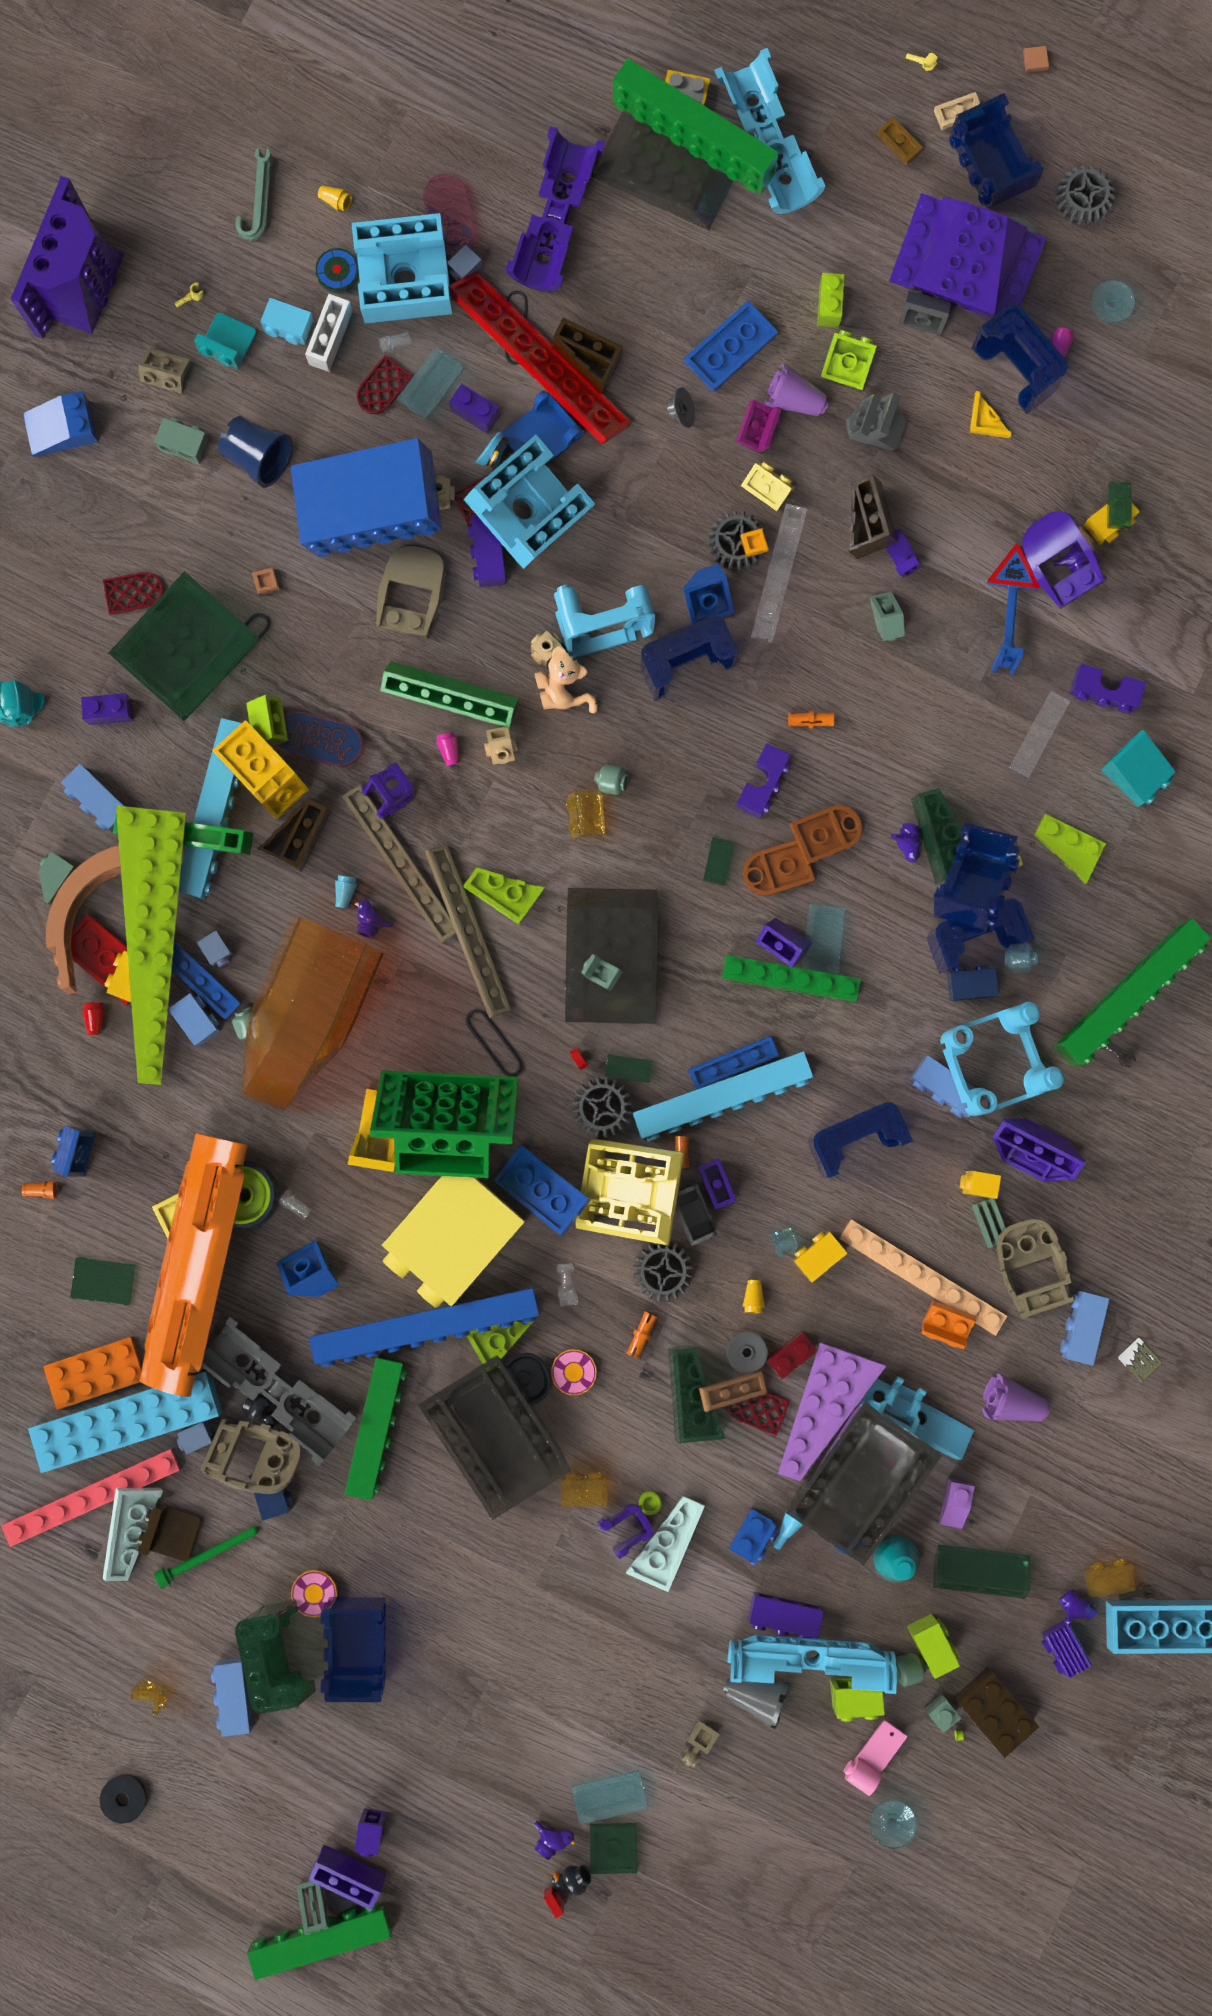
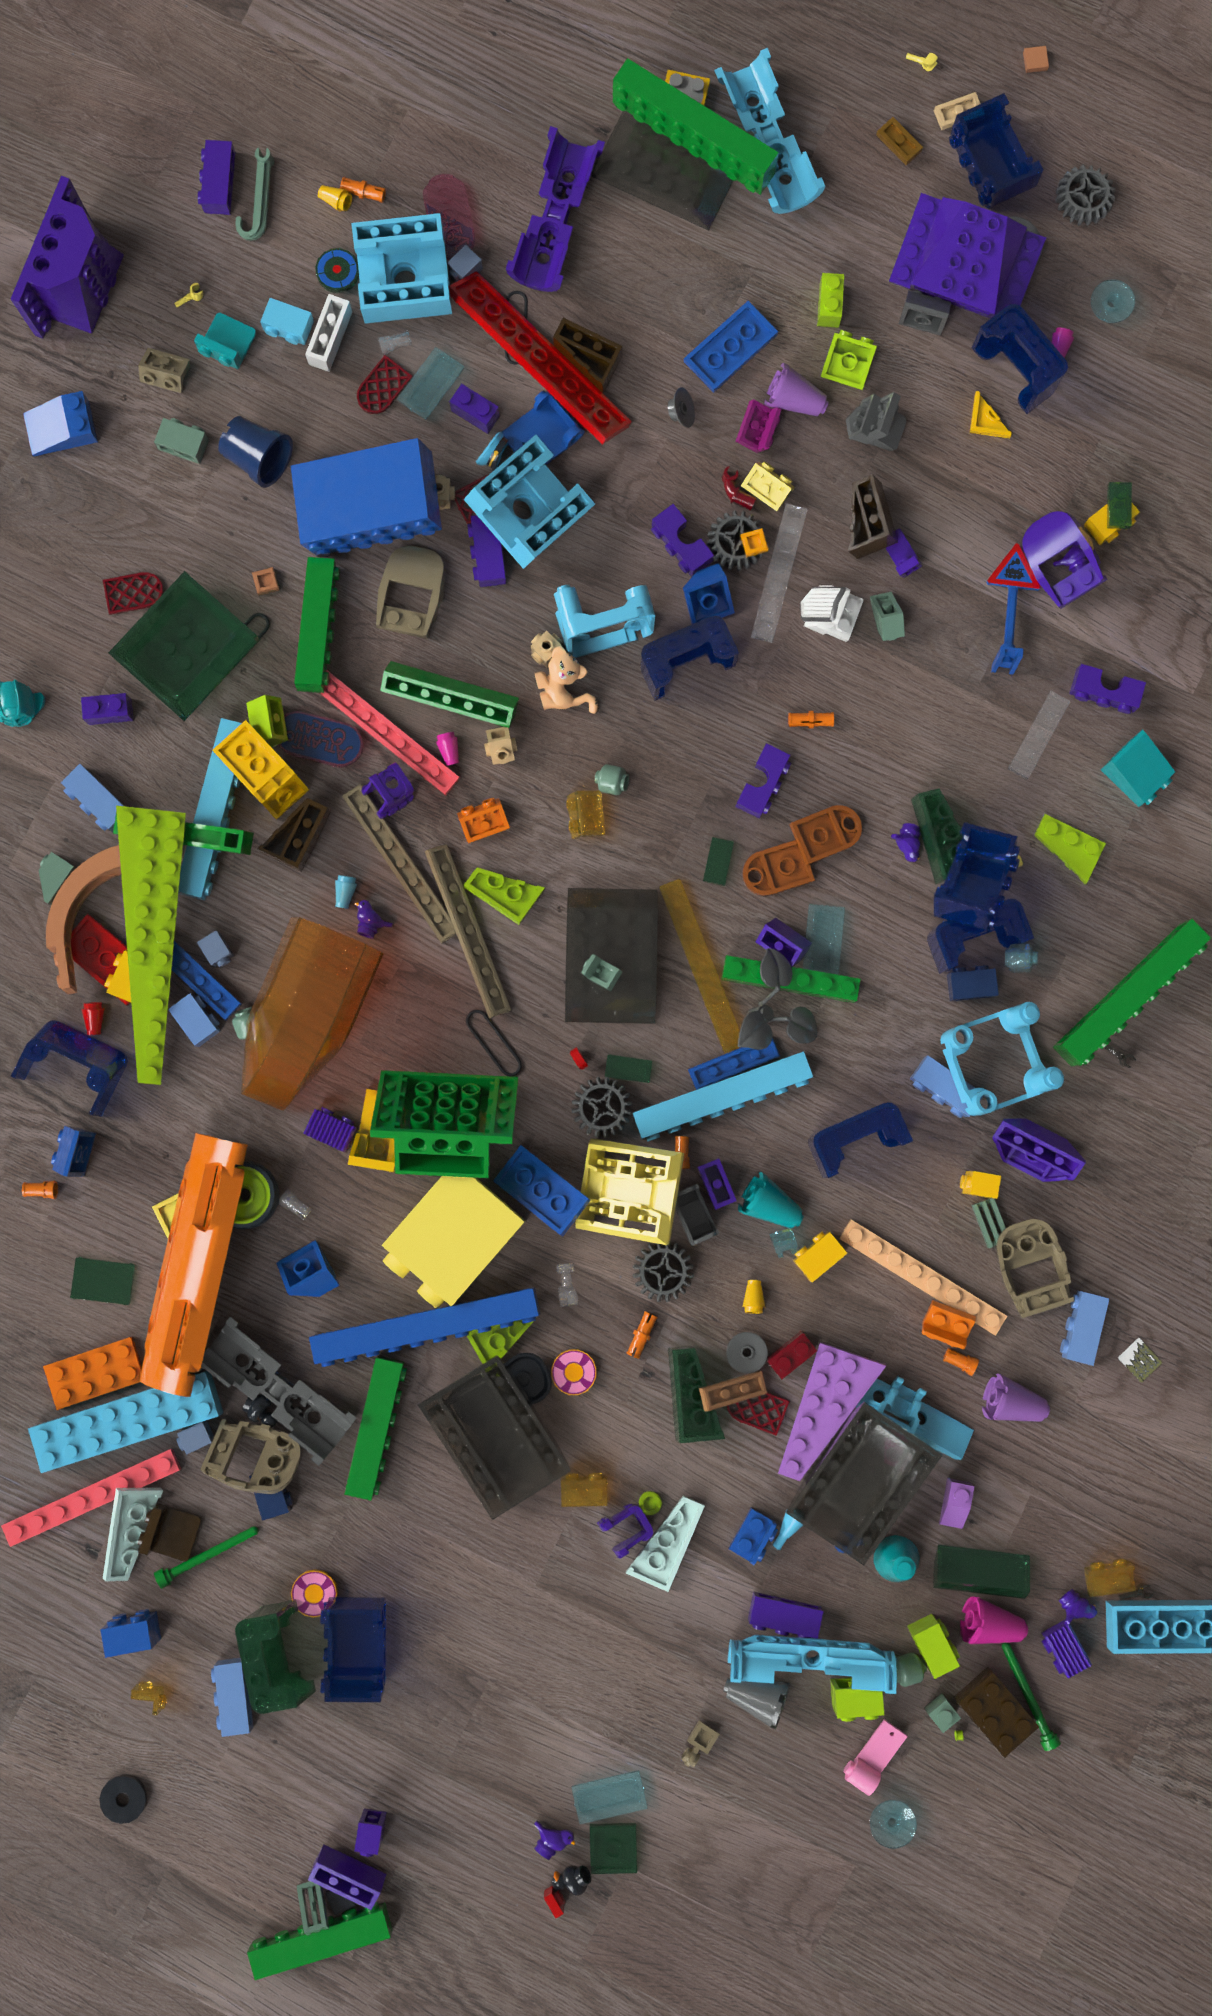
(104, 1061): none -> clear blue windscreen
(130, 1633): none -> blue brick
(217, 177): none -> dark purple brick
(316, 625): none -> green brick
(331, 1130): none -> dark purple brick
(363, 189): none -> orange pin
(389, 735): none -> coral plate
(483, 820): none -> orange bracket
(690, 556): none -> dark purple arch
(701, 965): none -> clear yellow tile
(734, 494): none -> dark red piece
(755, 1031): none -> dark grey plant
(770, 1203): none -> teal cone
(830, 611): none -> white piece
(961, 1361): none -> orange pin
(990, 1624): none -> dark pink cone
(1049, 1739): none -> green piece

